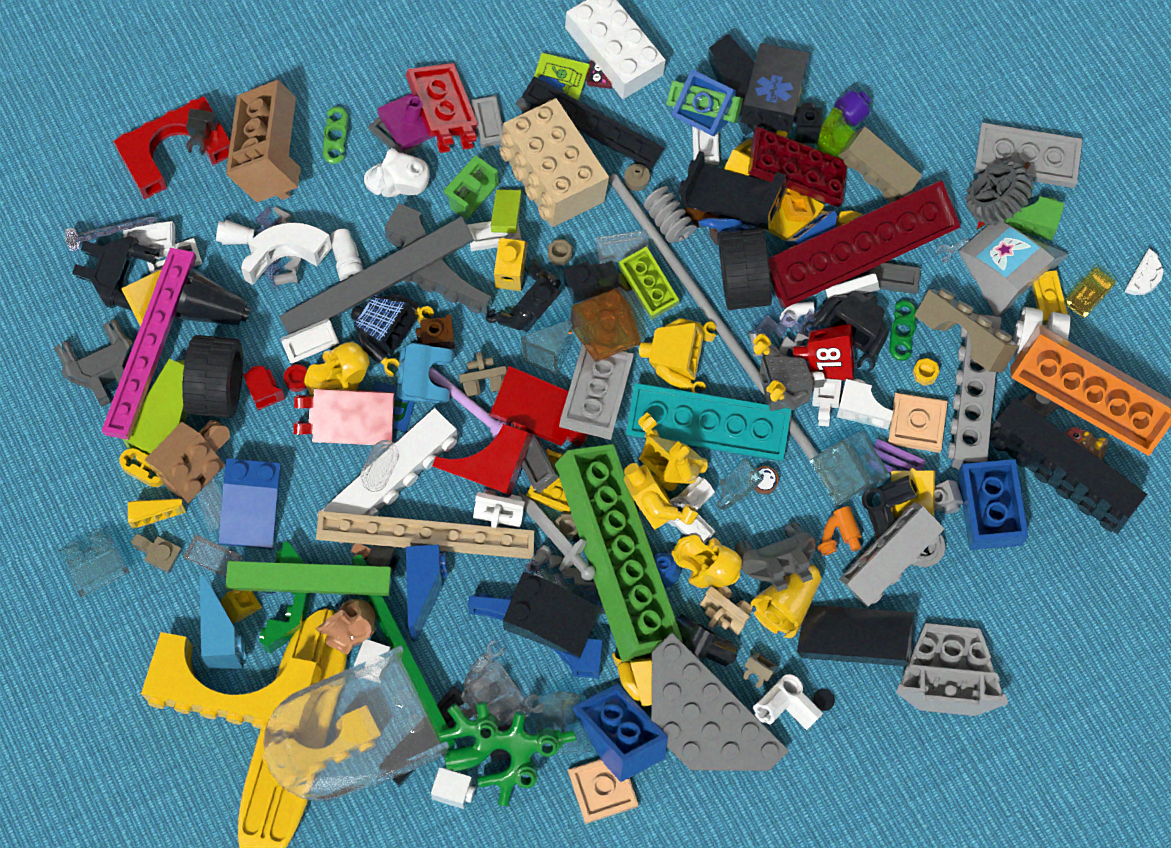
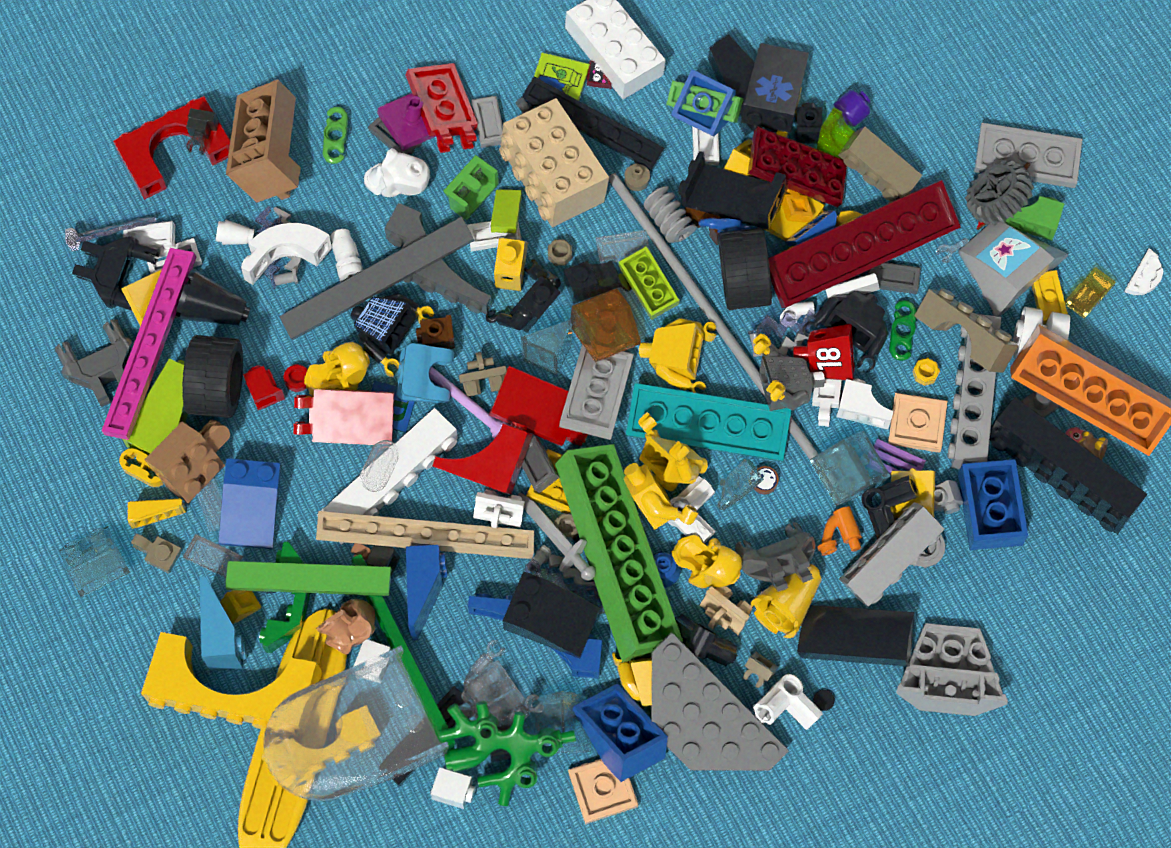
(309, 340): white tile -> none

